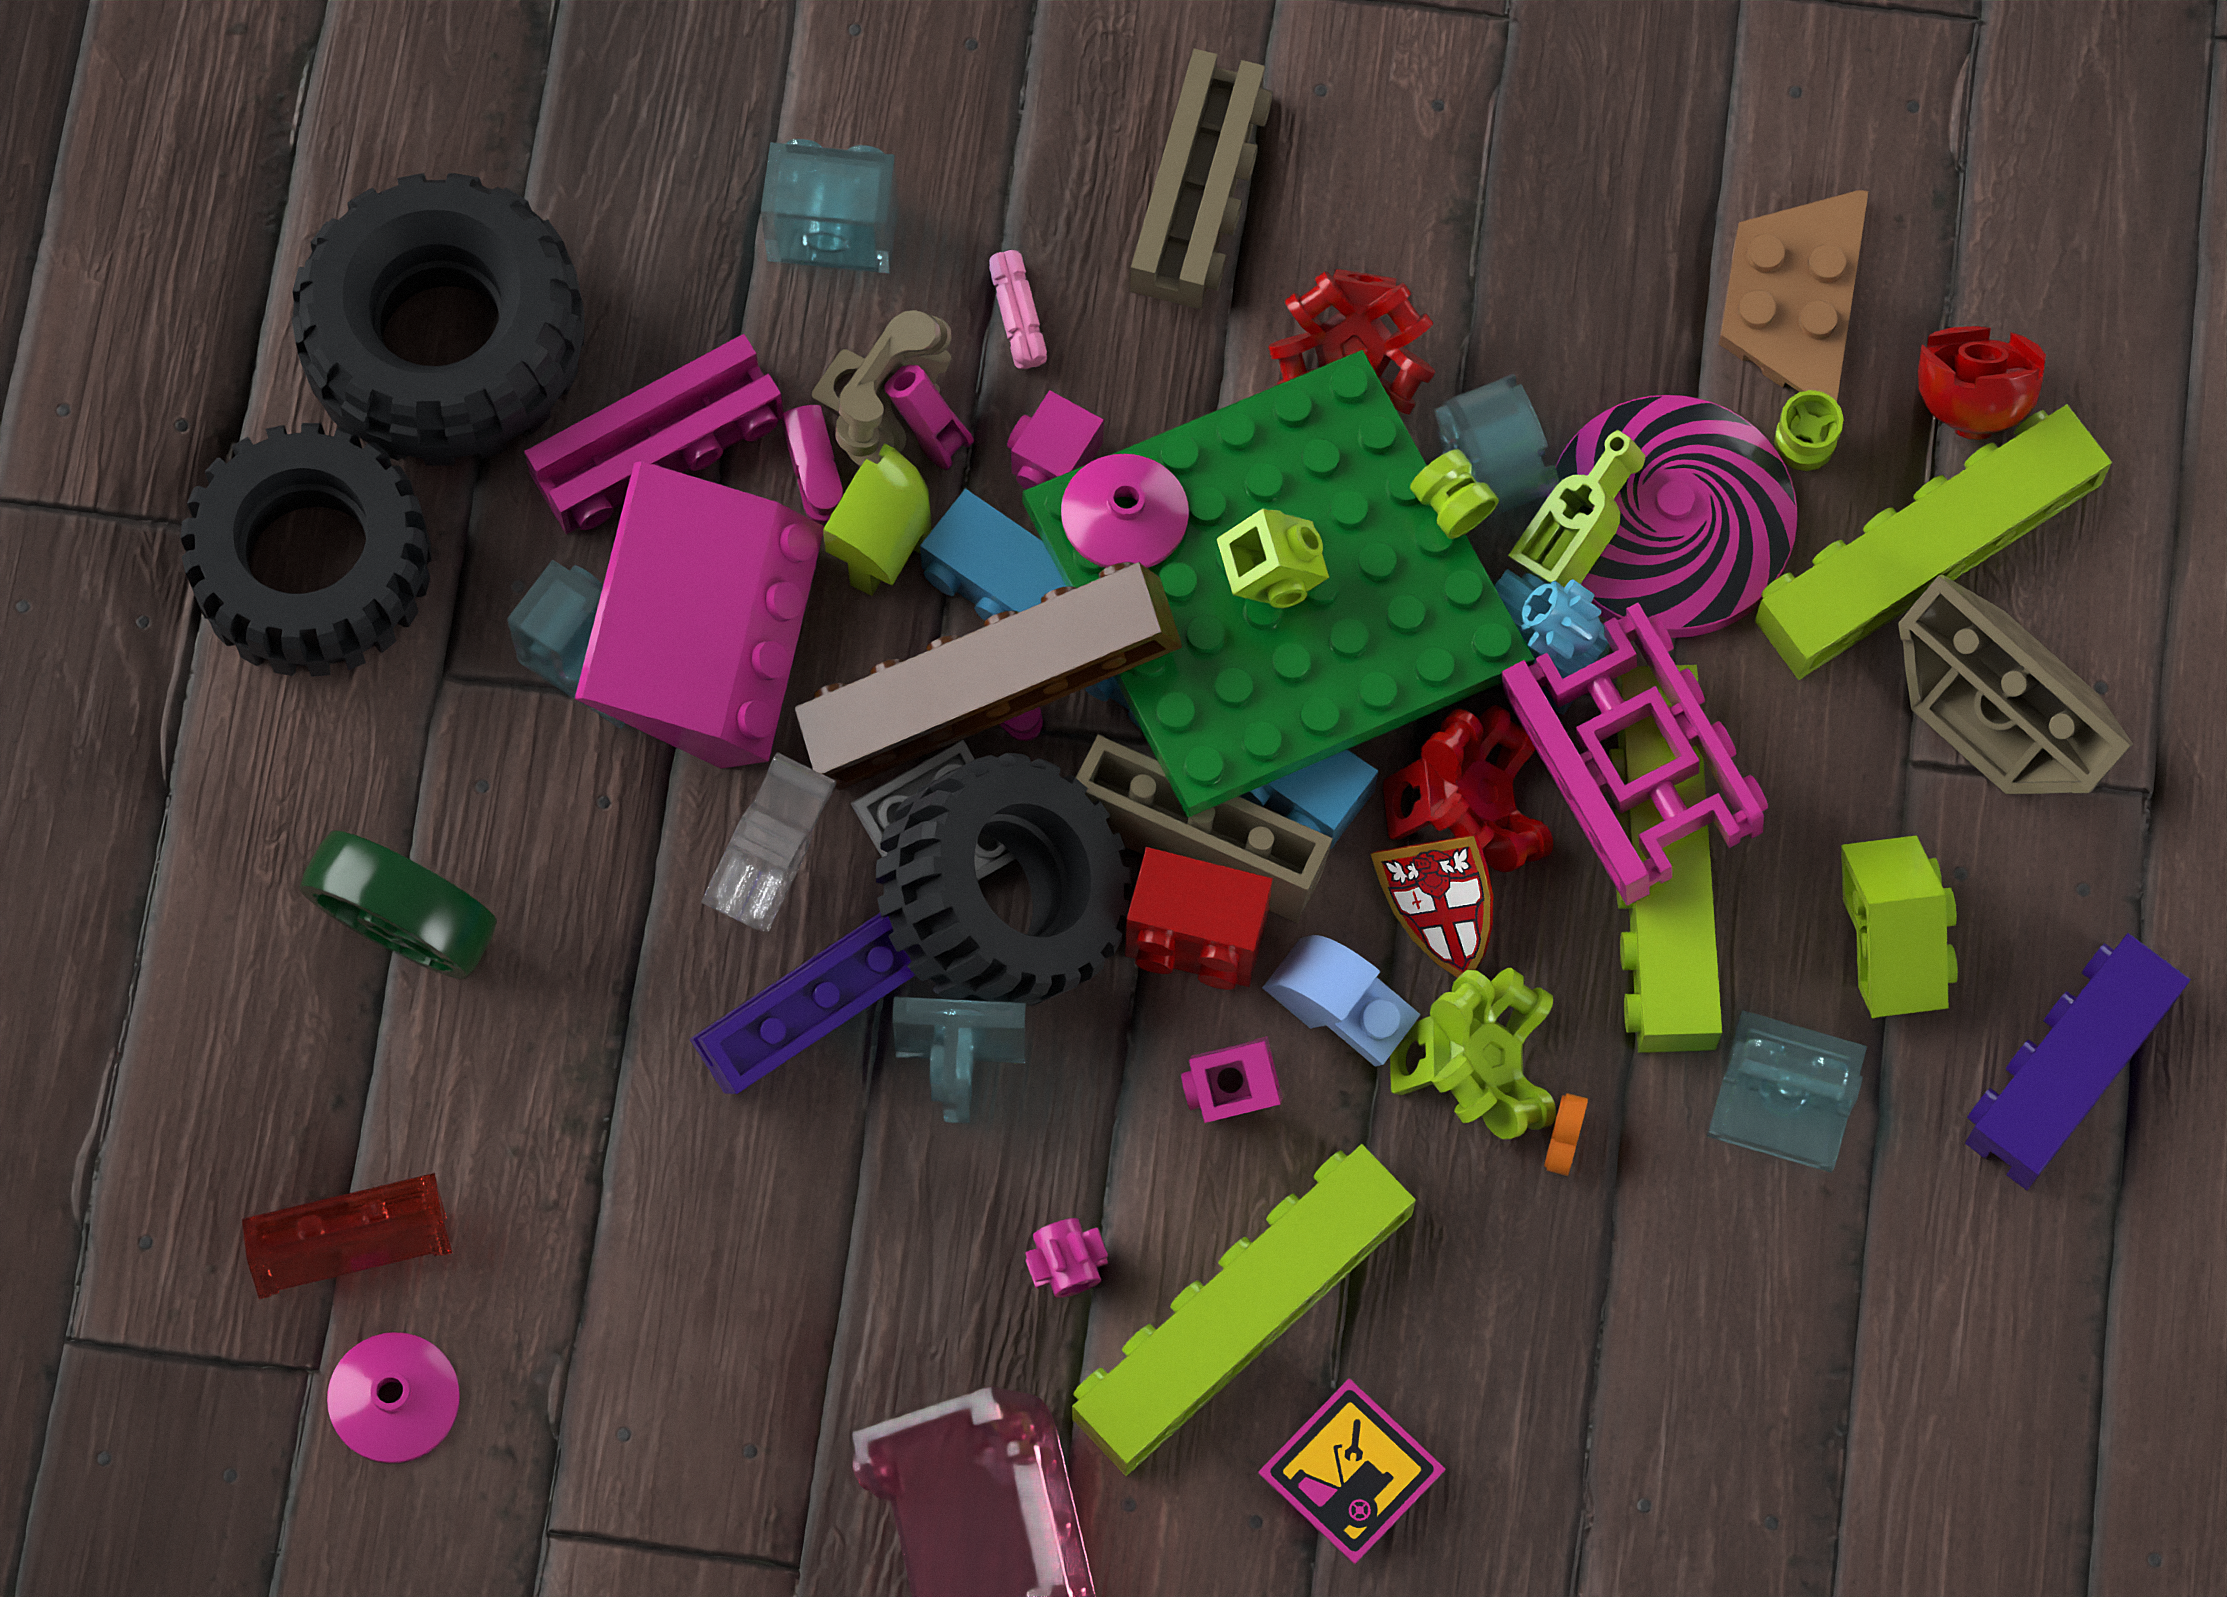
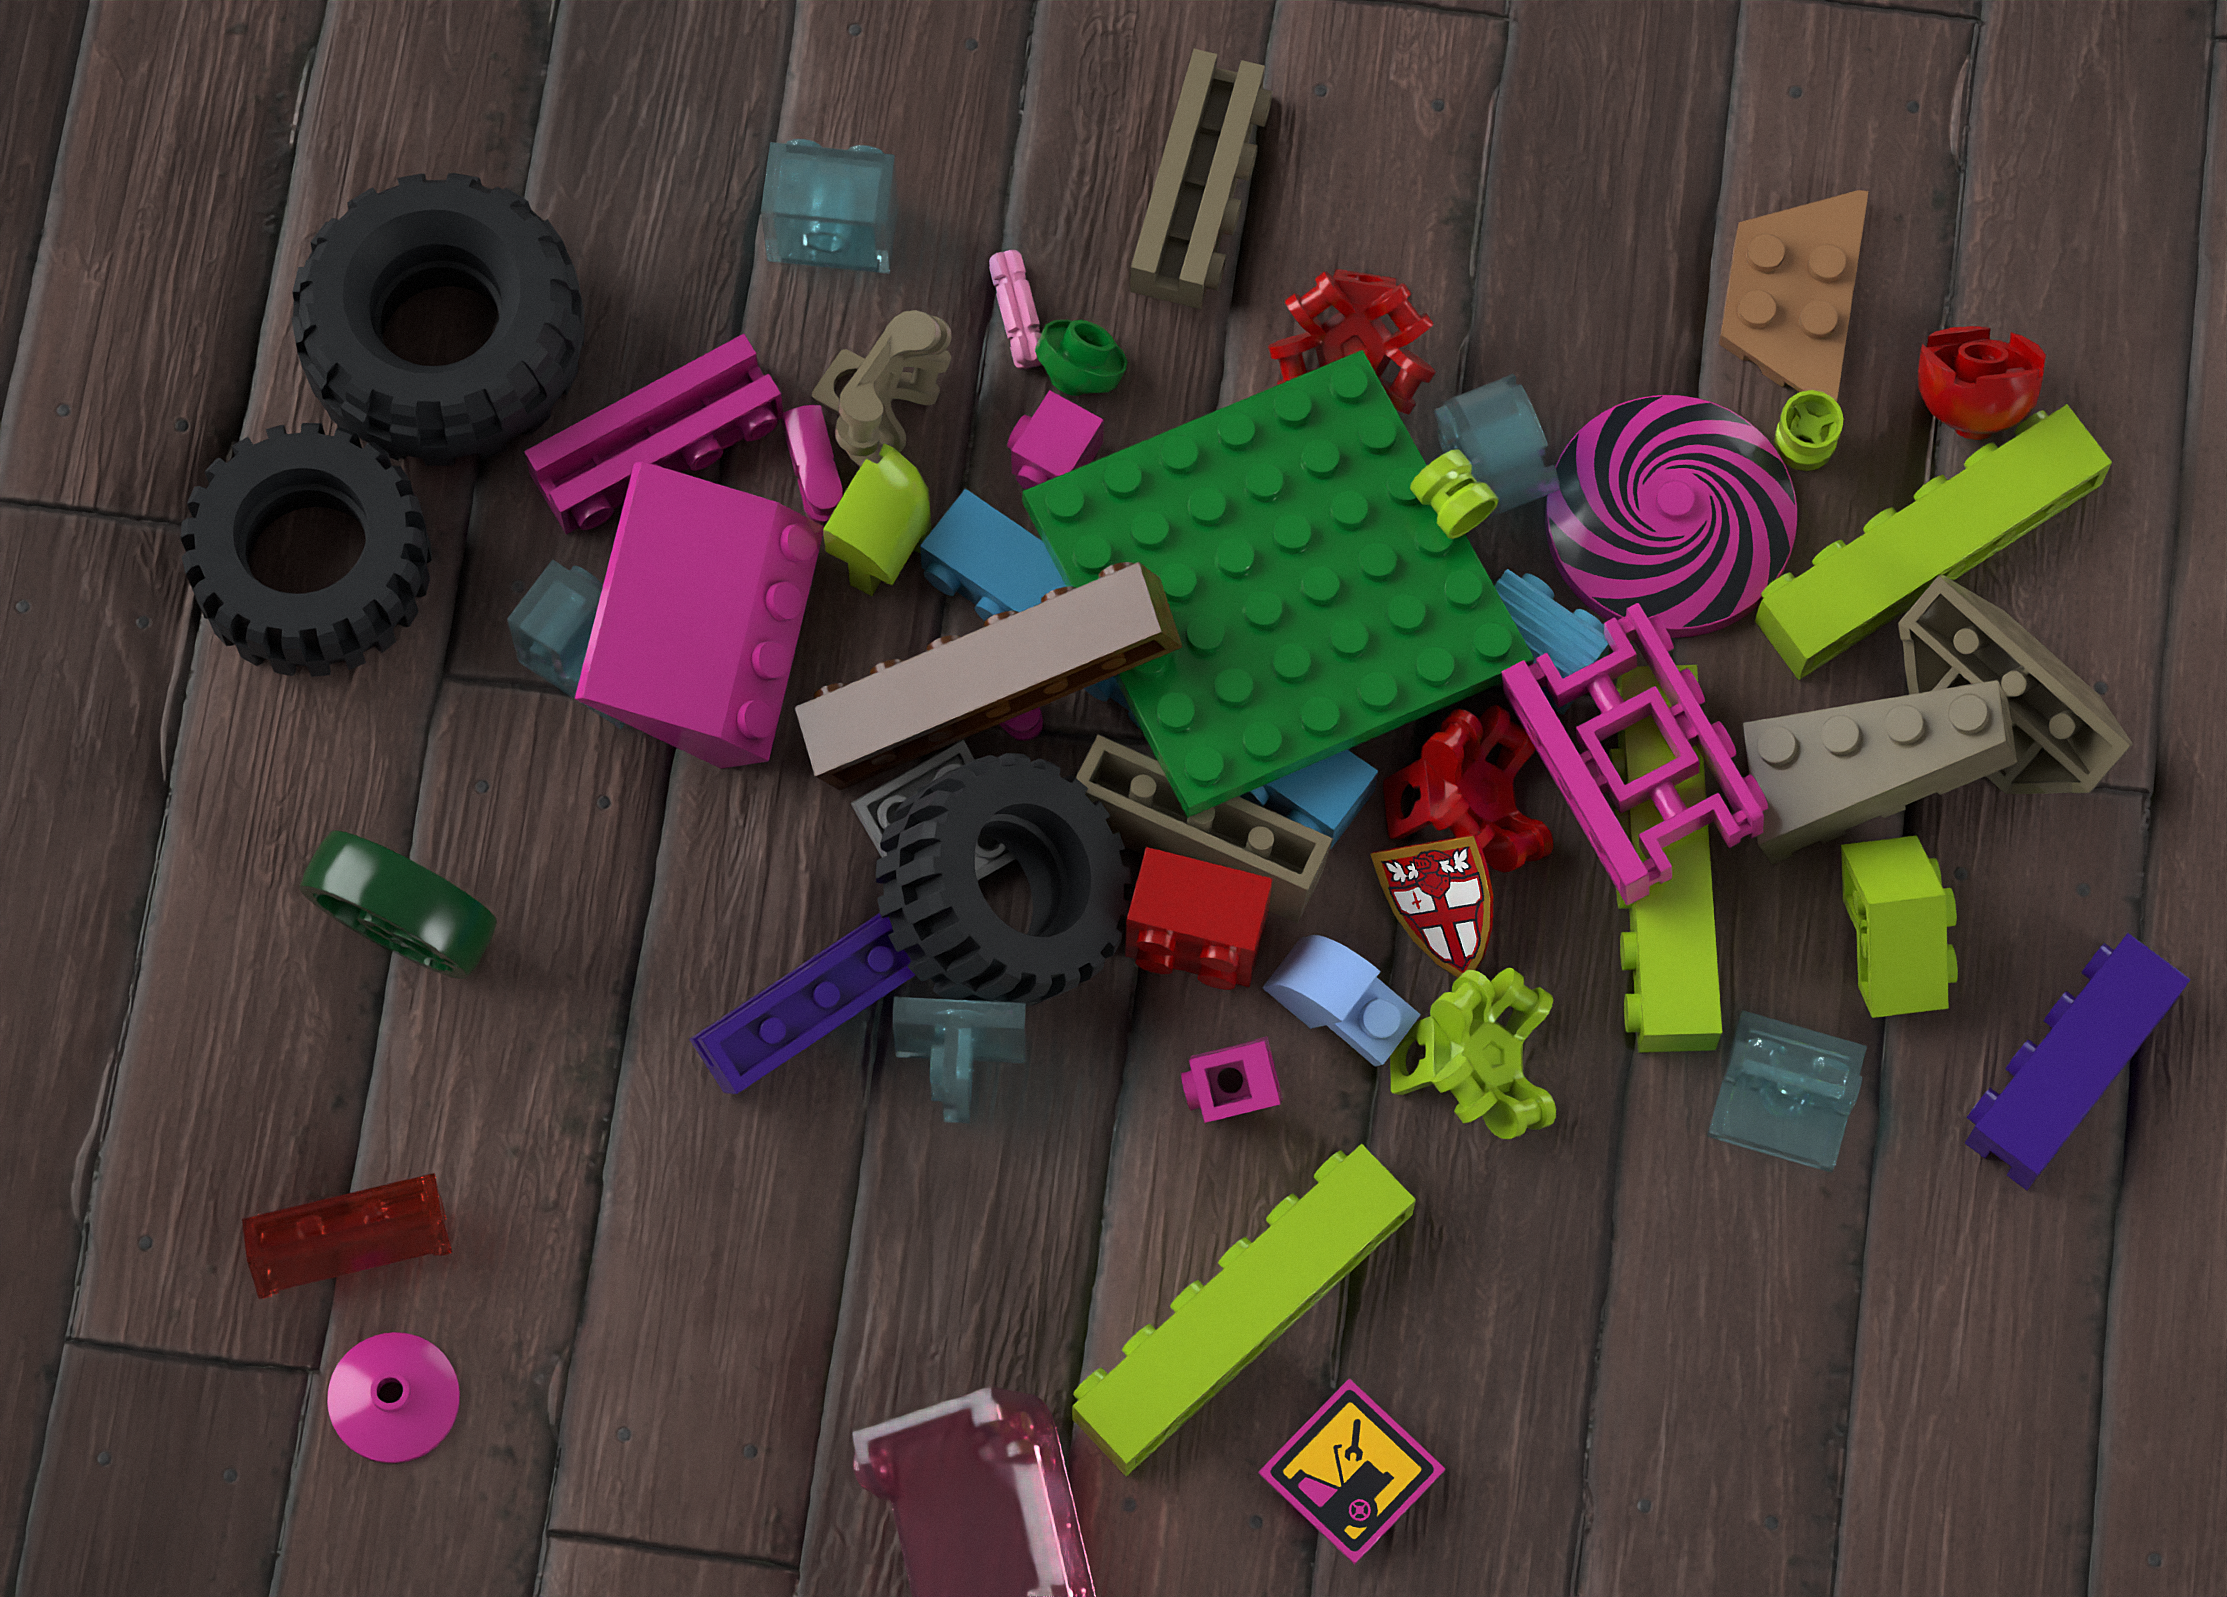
(769, 844): clear piece -> none
(927, 415): dark pink bar -> none
(1066, 1258): dark pink gear -> none
(1080, 357): none -> green plate
(1115, 534): dark pink dish -> none
(1273, 558): lime brick -> none
(1561, 619): medium azure gear -> none
(1565, 1134): orange tile -> none
(1567, 544): lime piece -> none
(1872, 759): none -> dark tan wedge

